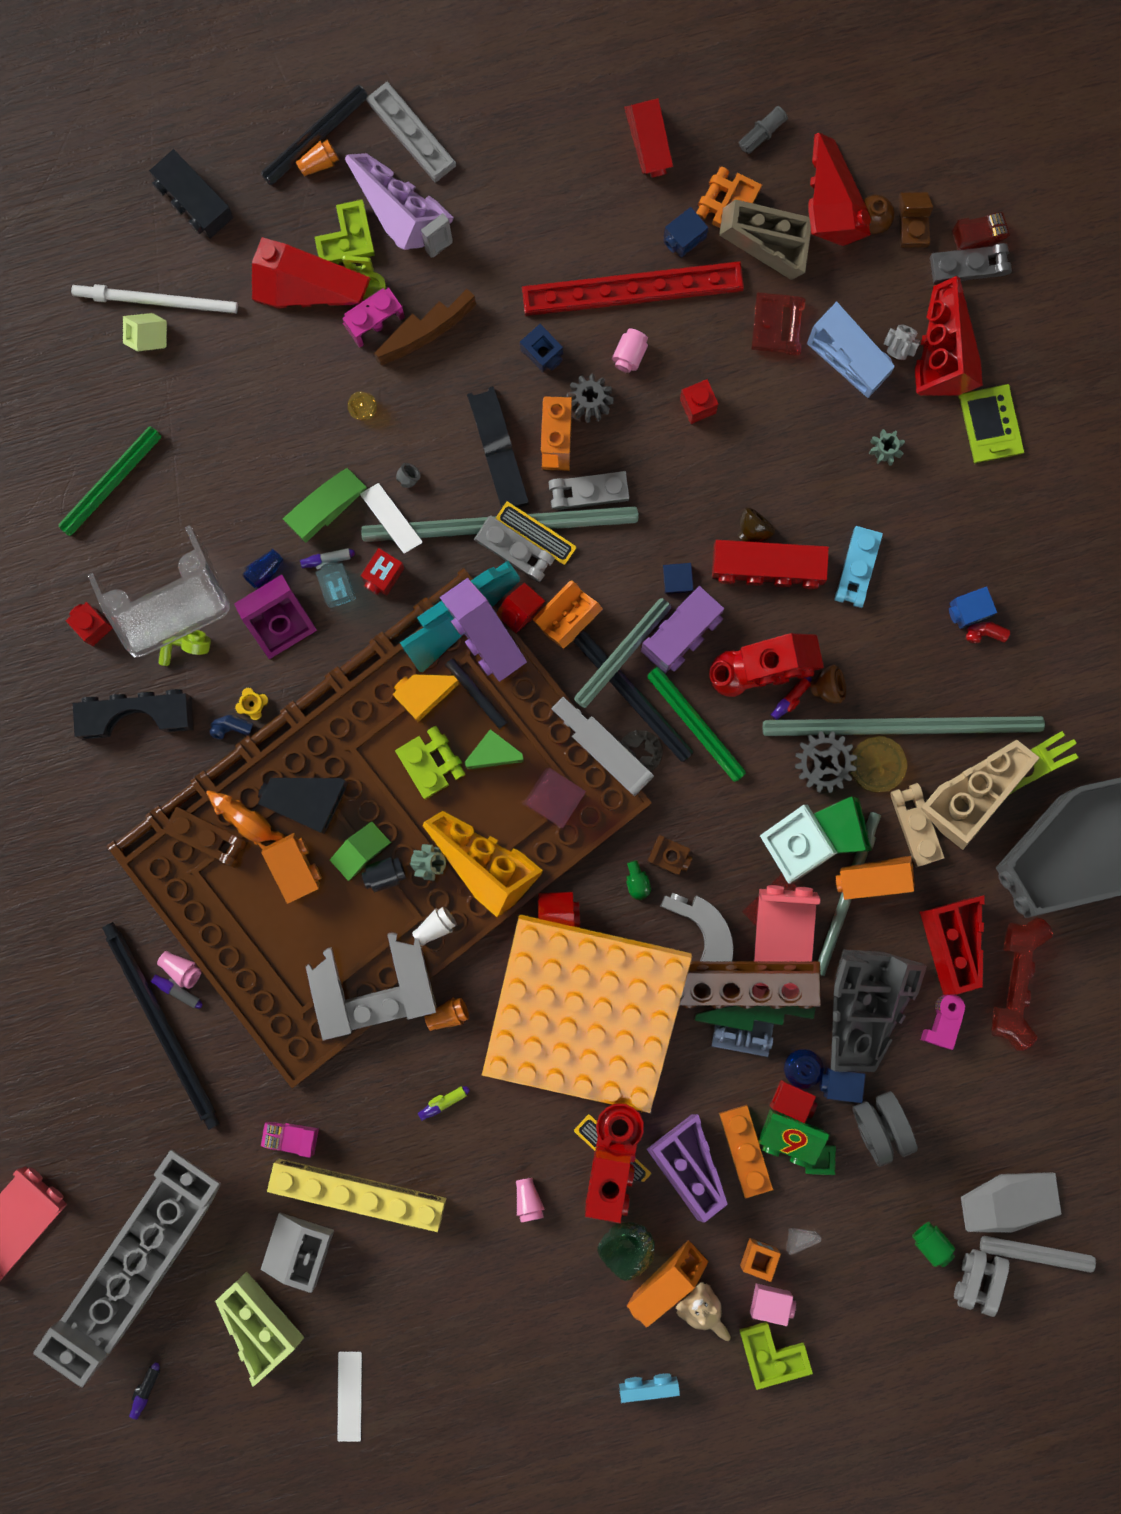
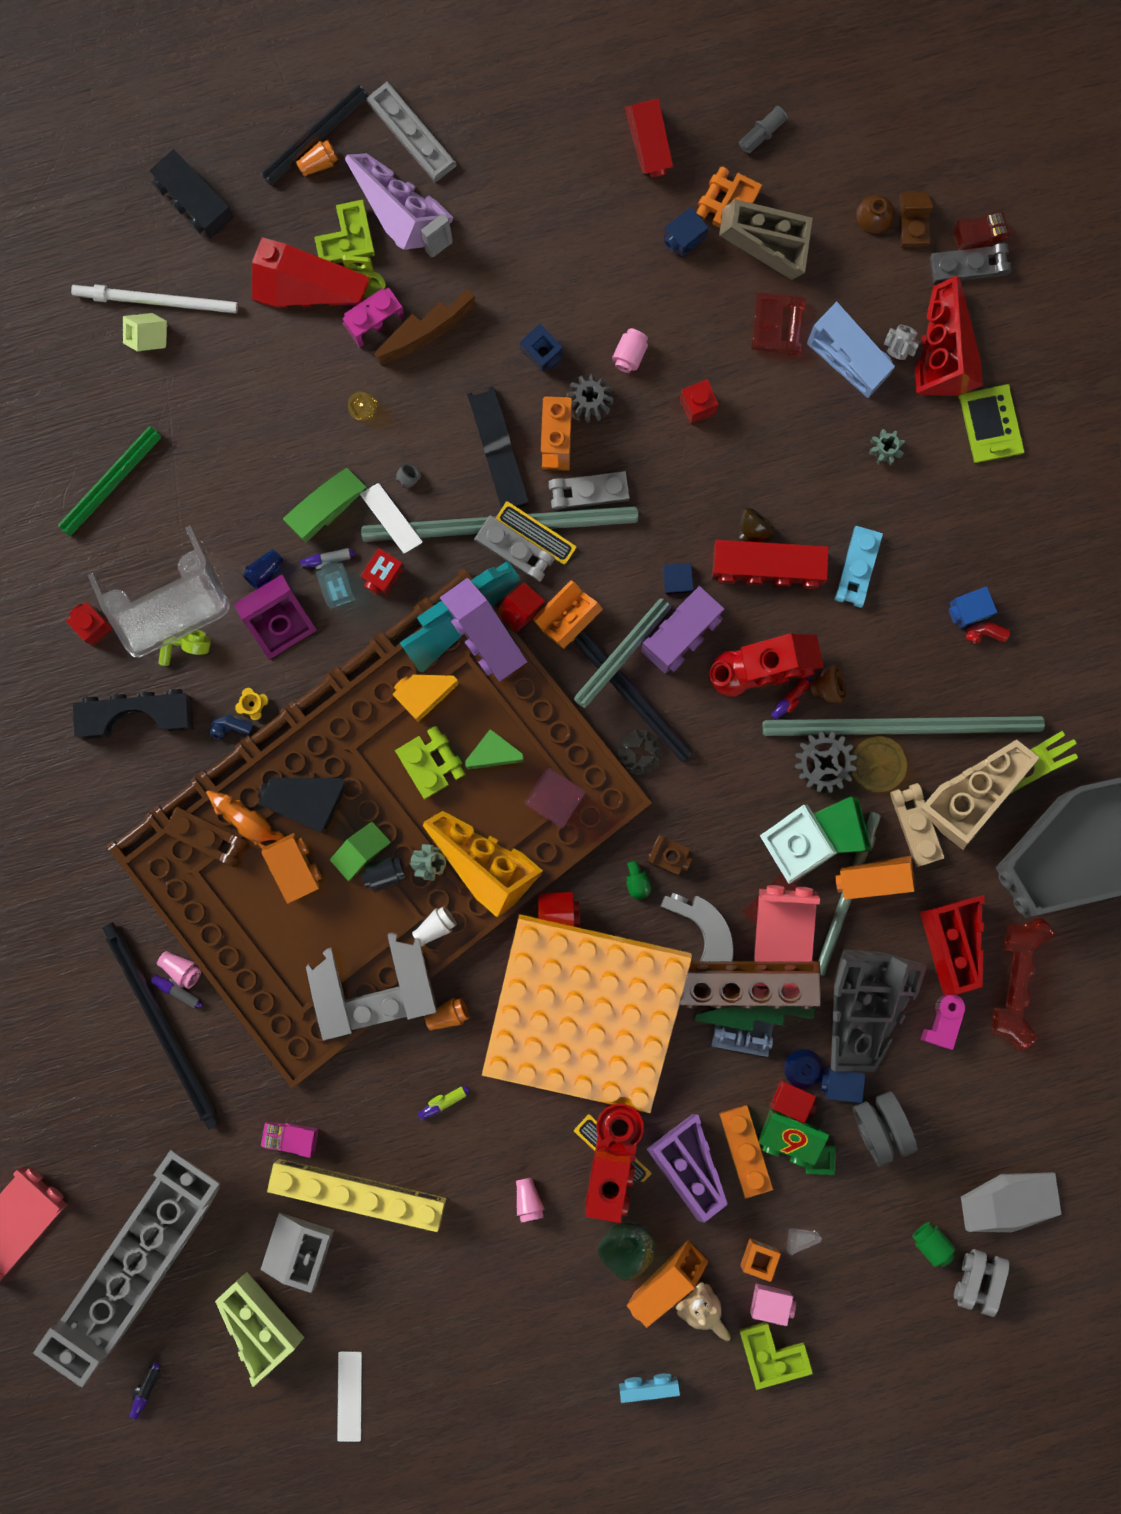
(476, 693): black bar -> none
(604, 748): light grey piece -> none
(632, 288): red tile -> none
(696, 724): green axle -> none
(837, 206): red wedge -> none
(1038, 1254): light grey axle -> none

